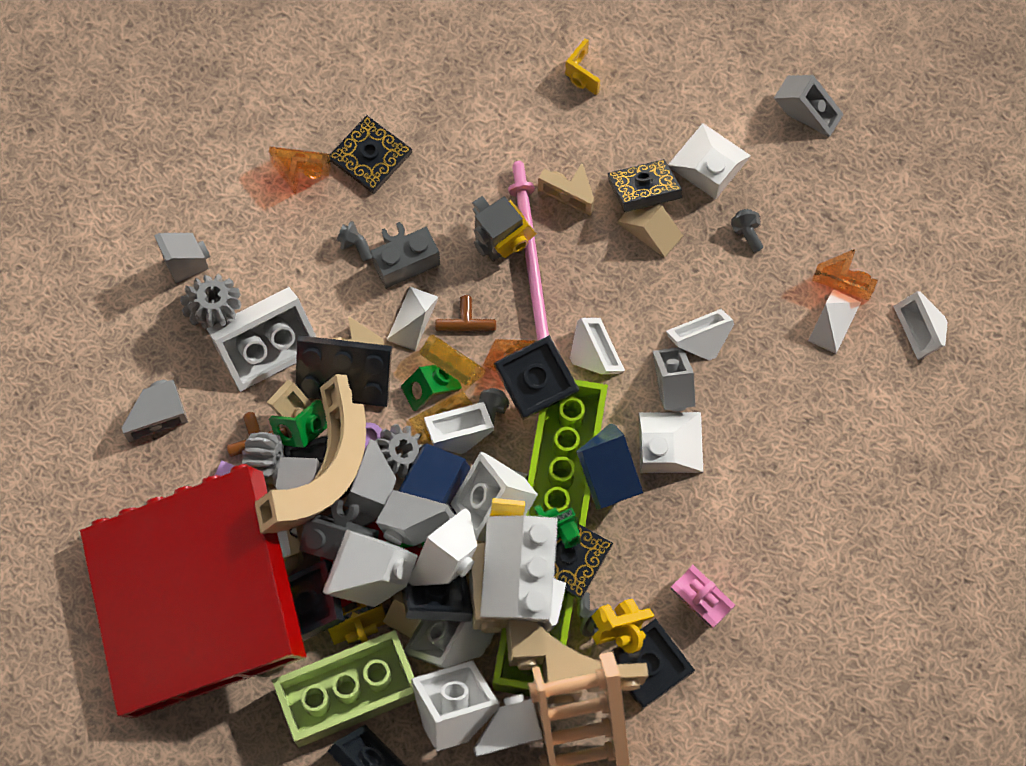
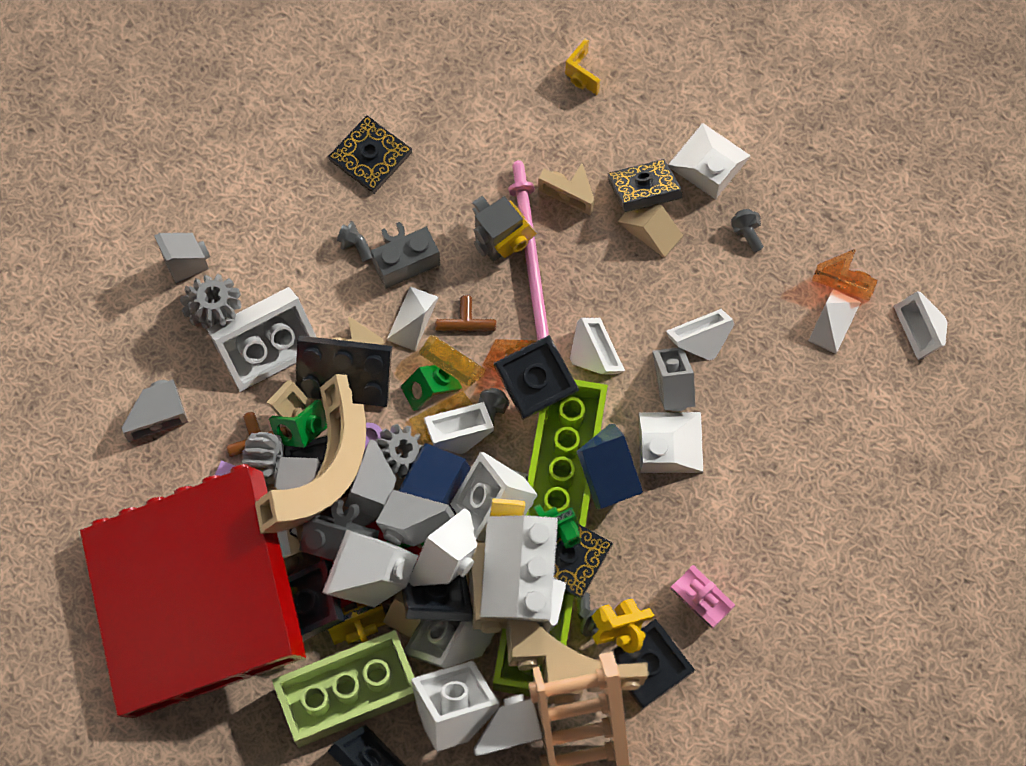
(292, 162): clear orange slope -> none
(809, 103): light grey slope -> none

